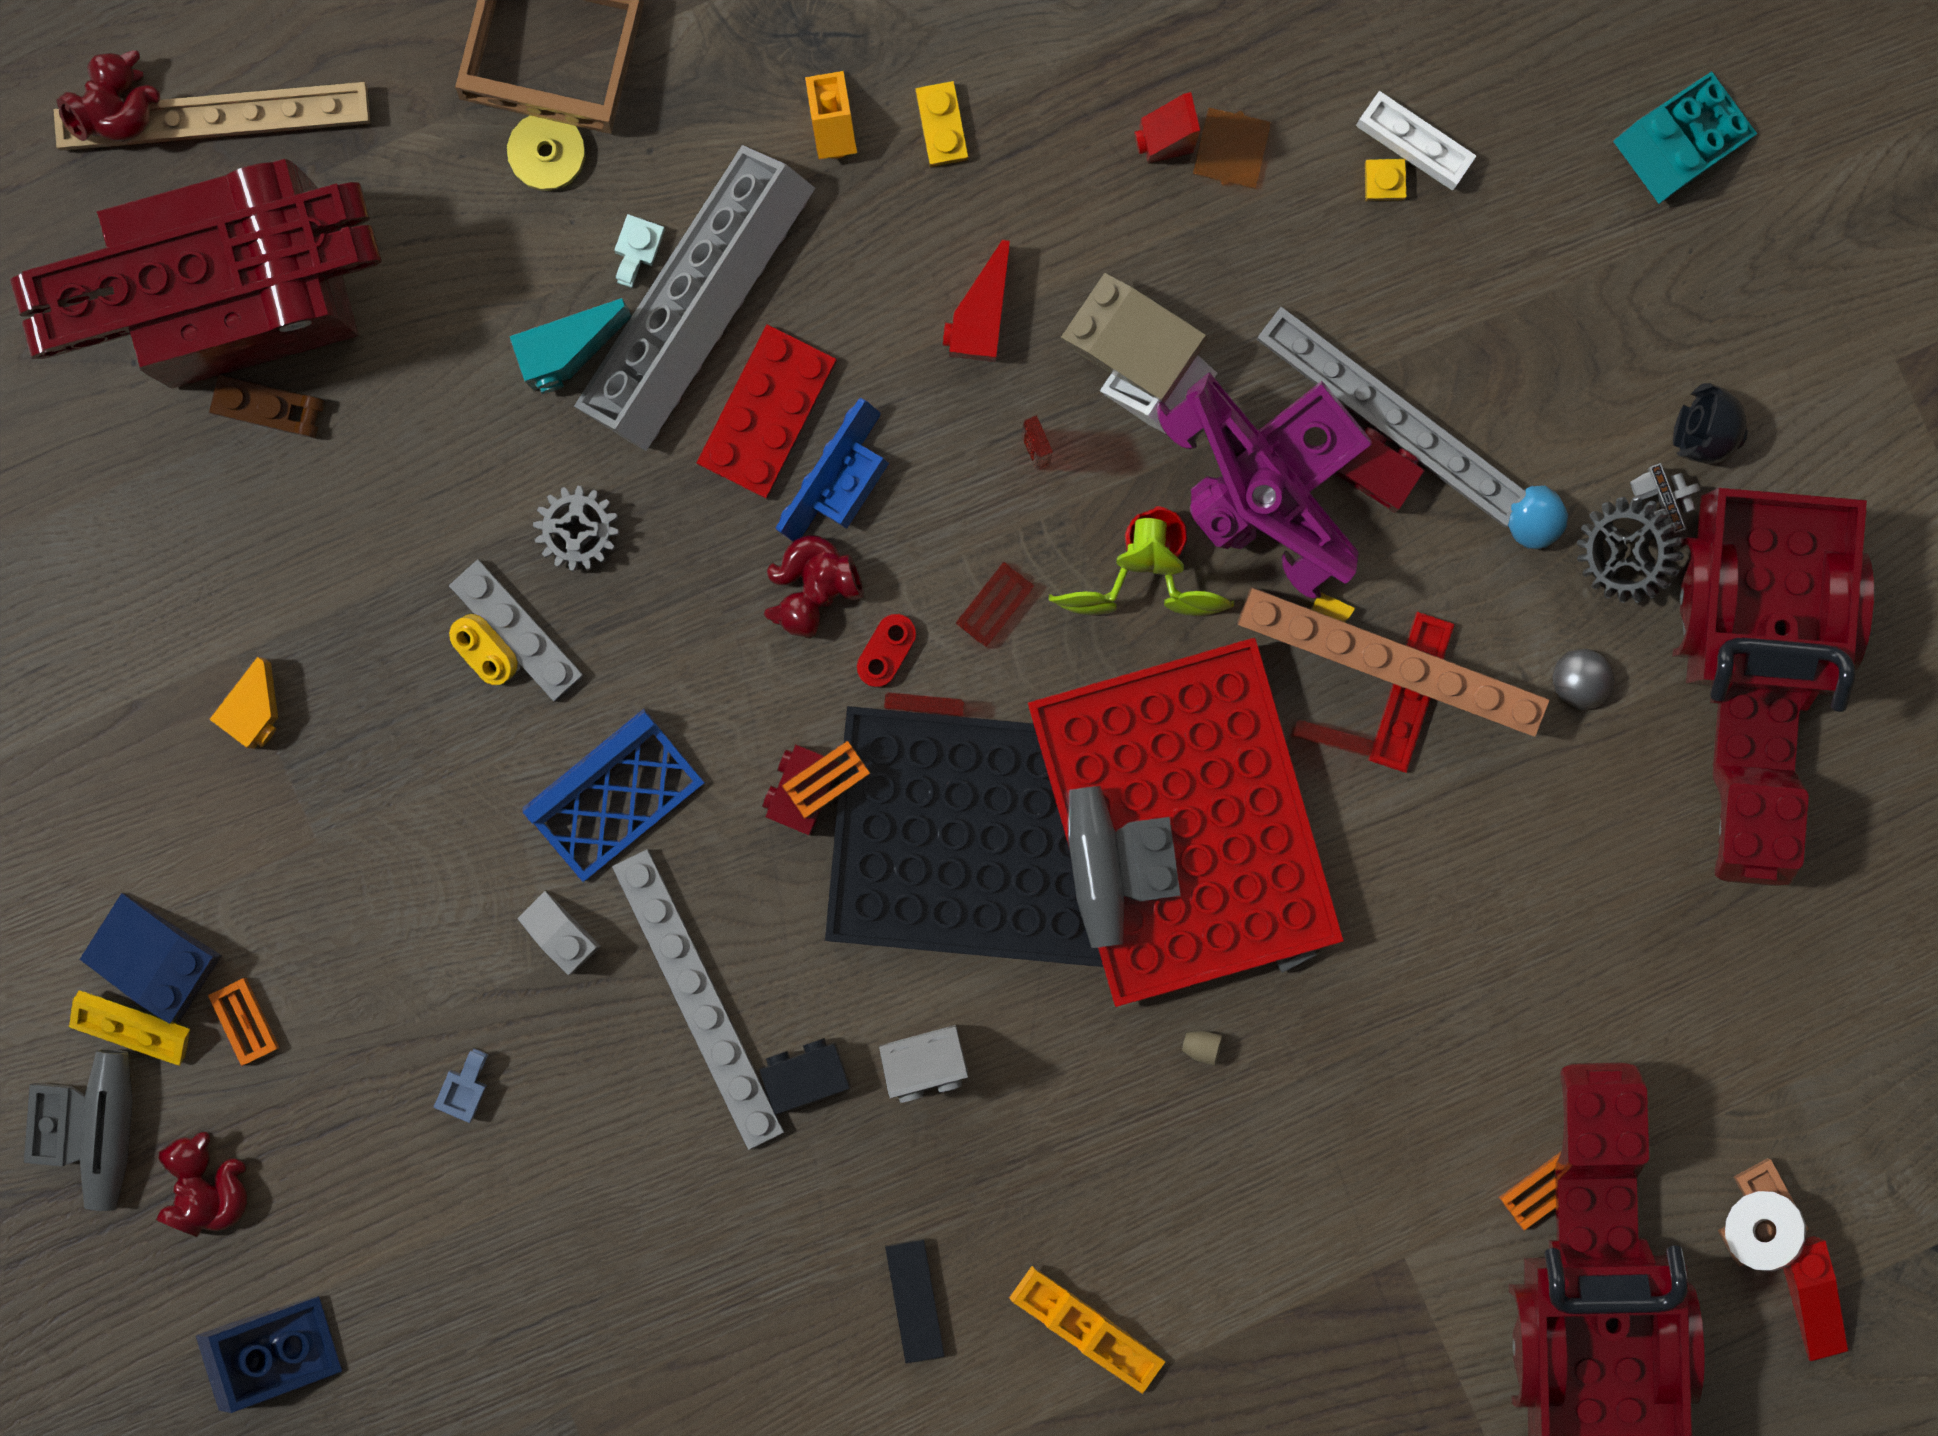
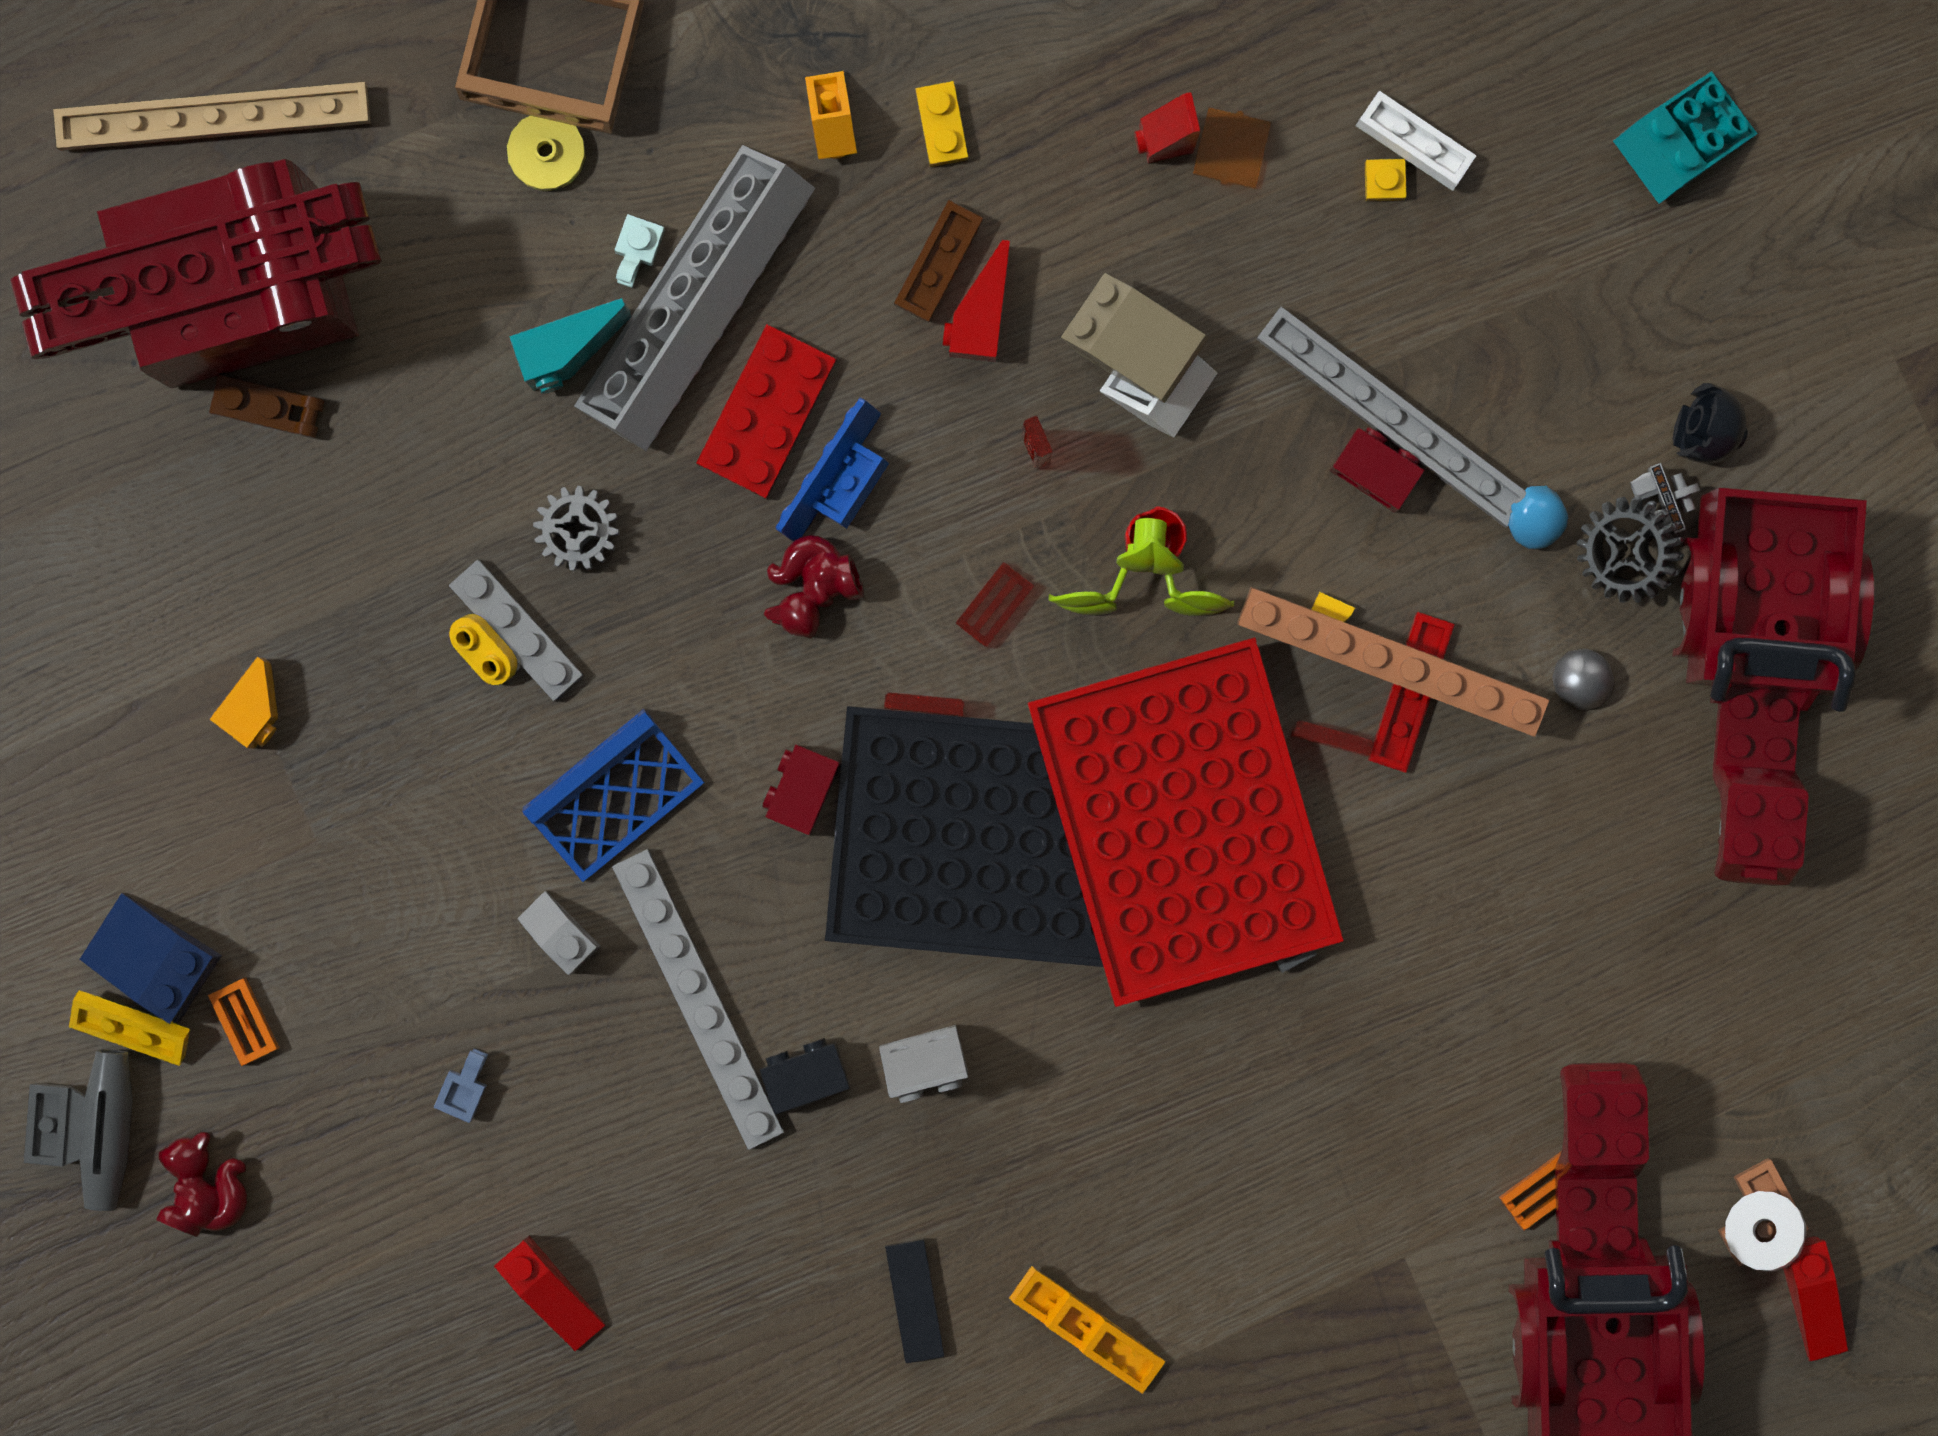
(101, 109): dark red animal -> none
(268, 1354): dark blue slope -> none
(549, 1293): none -> red slope
(798, 798): orange tile -> none
(886, 650): red plate -> none
(938, 261): none -> reddish brown plate
(1111, 864): dark grey plate -> none
(1203, 1046): dark tan hose -> none
(1271, 477): magenta piece -> none

